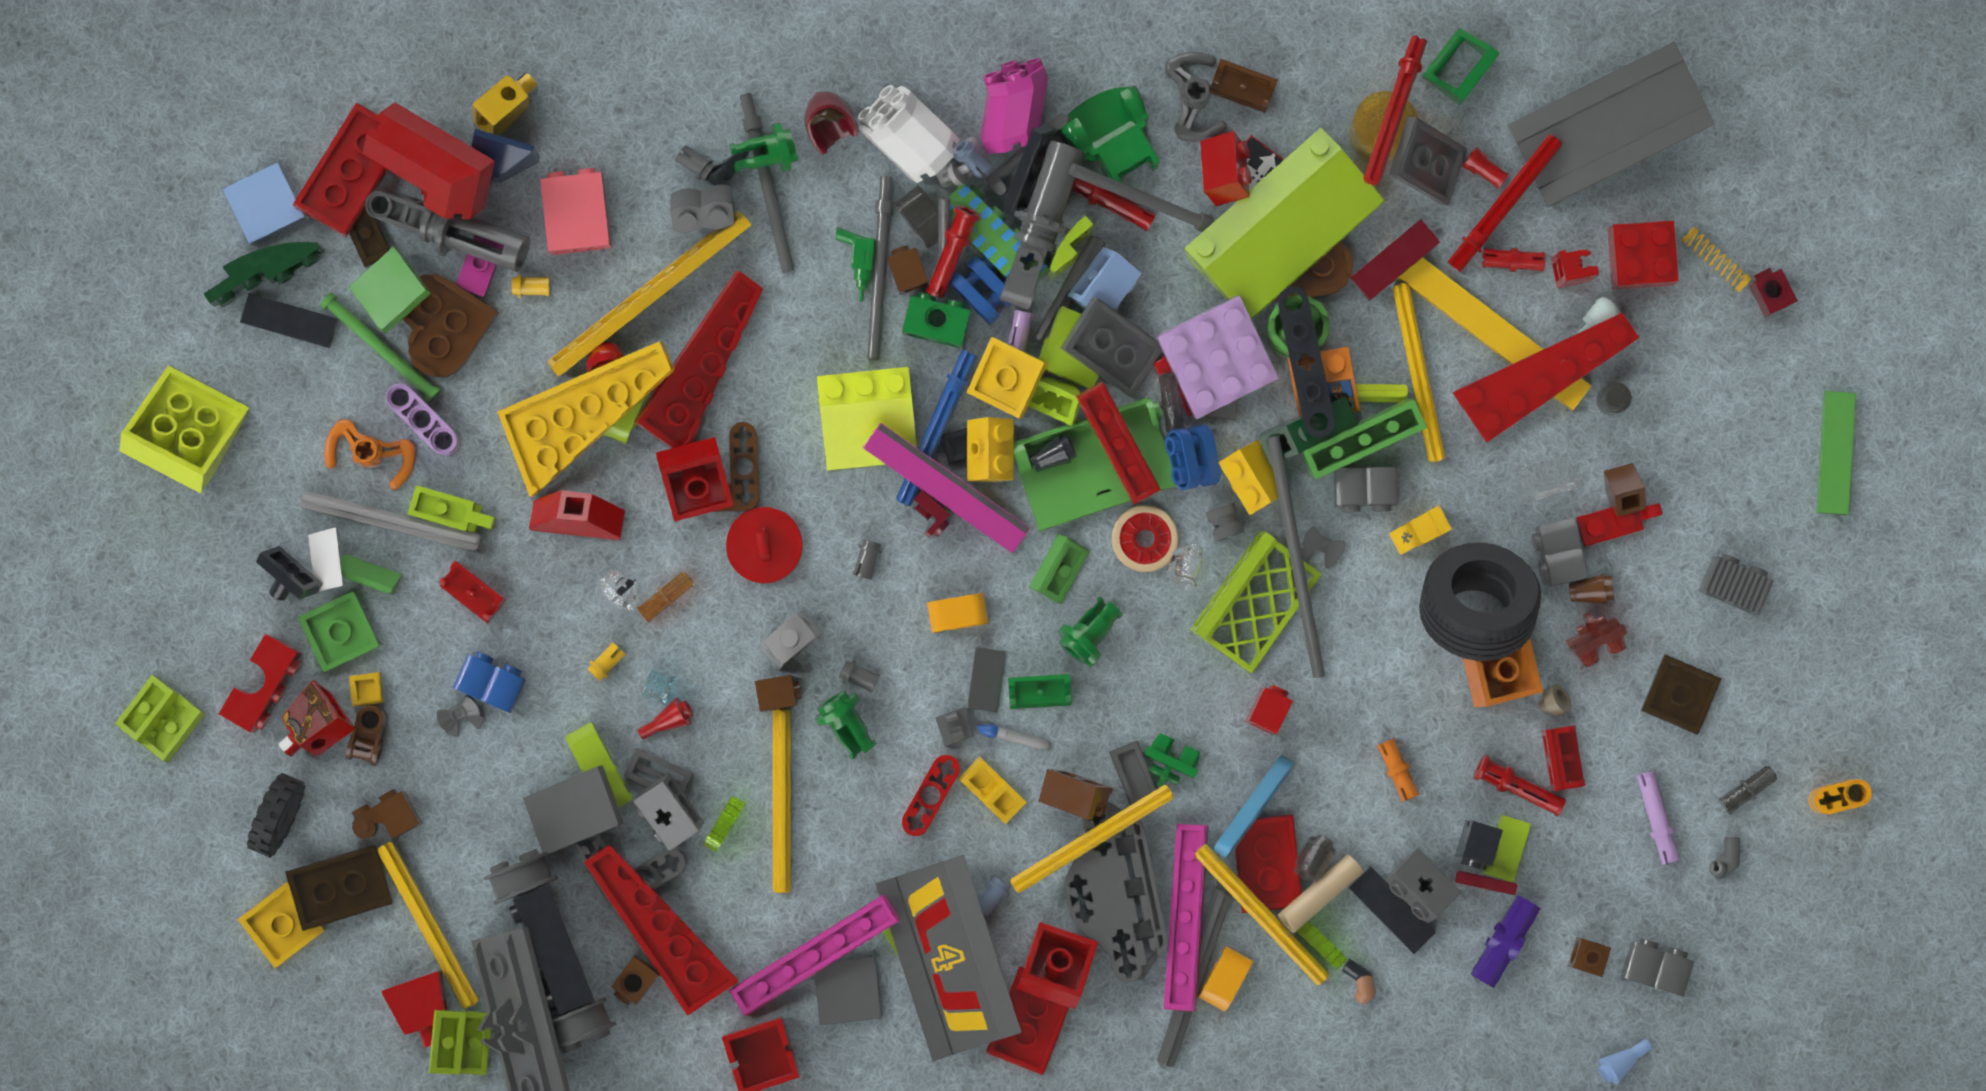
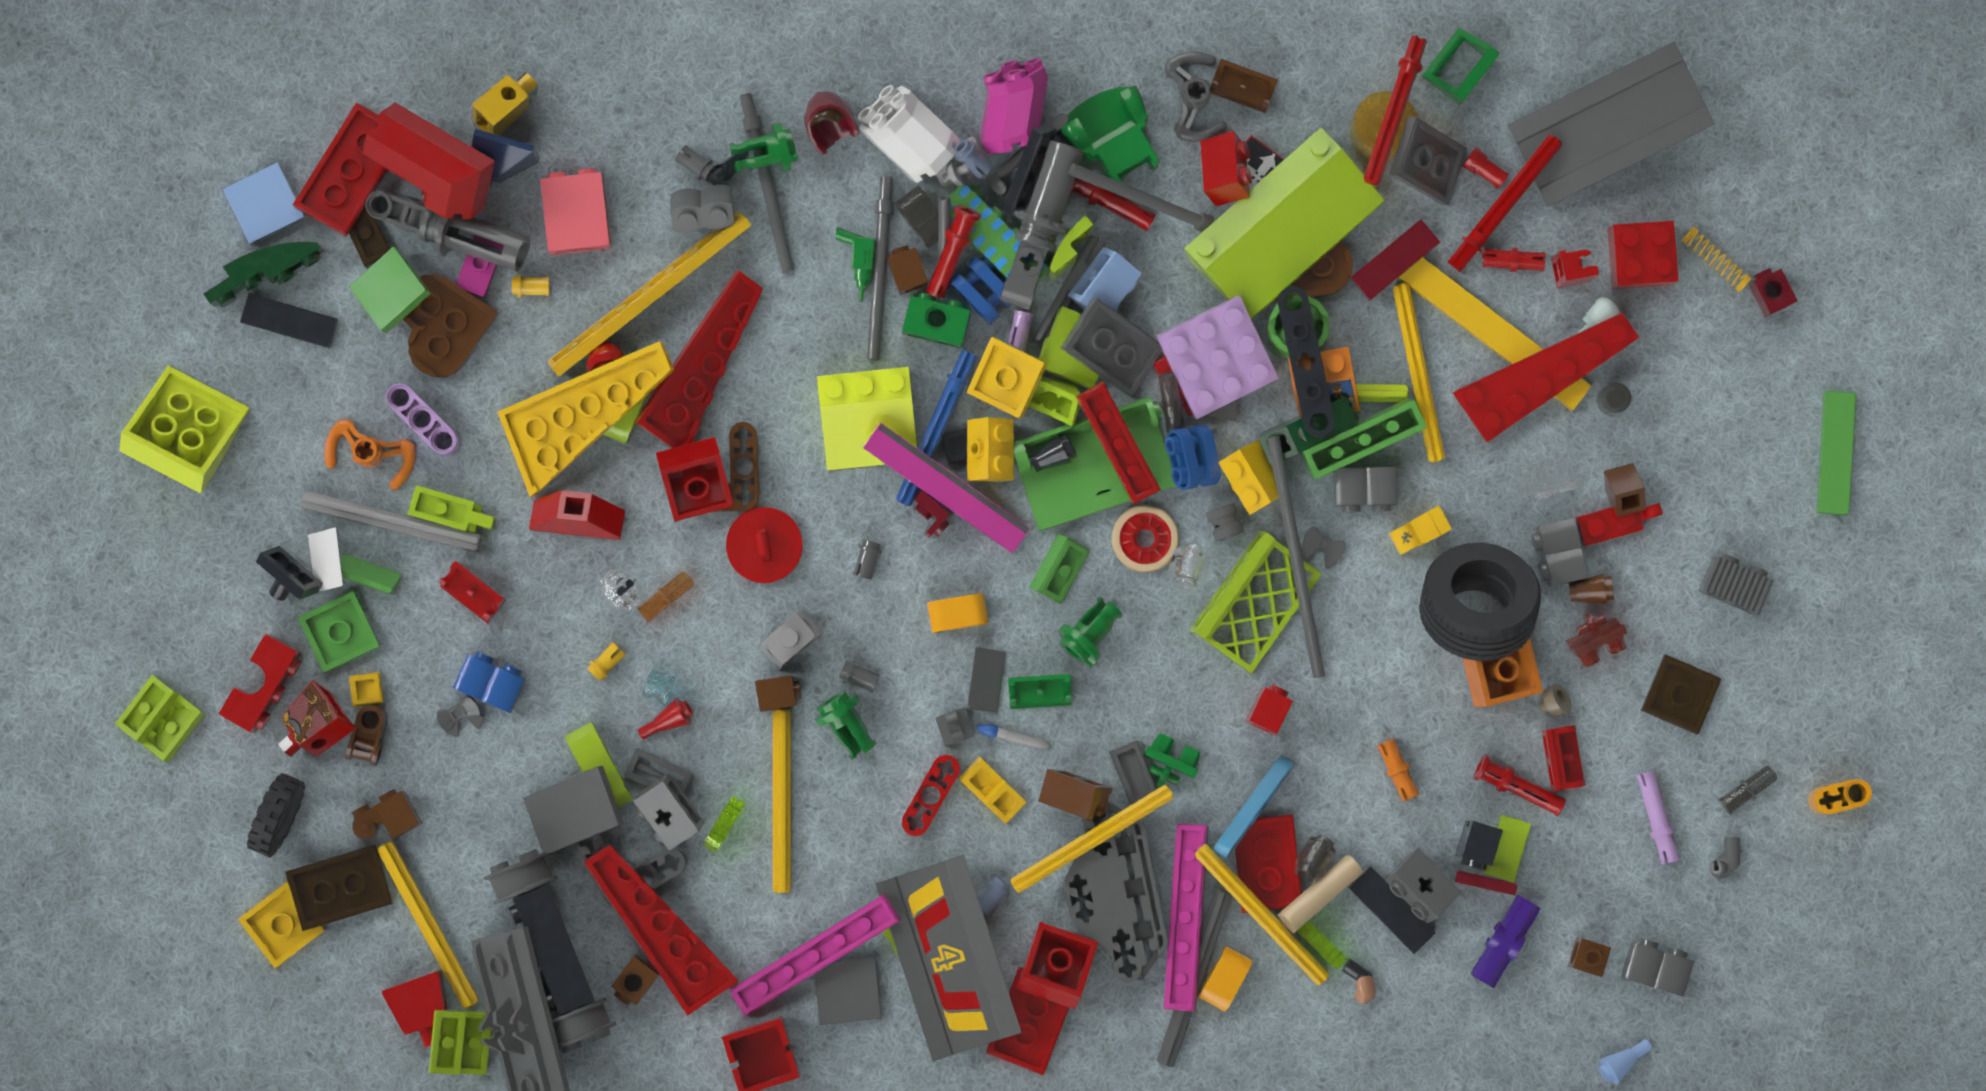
(380, 347): bright green bar -> none

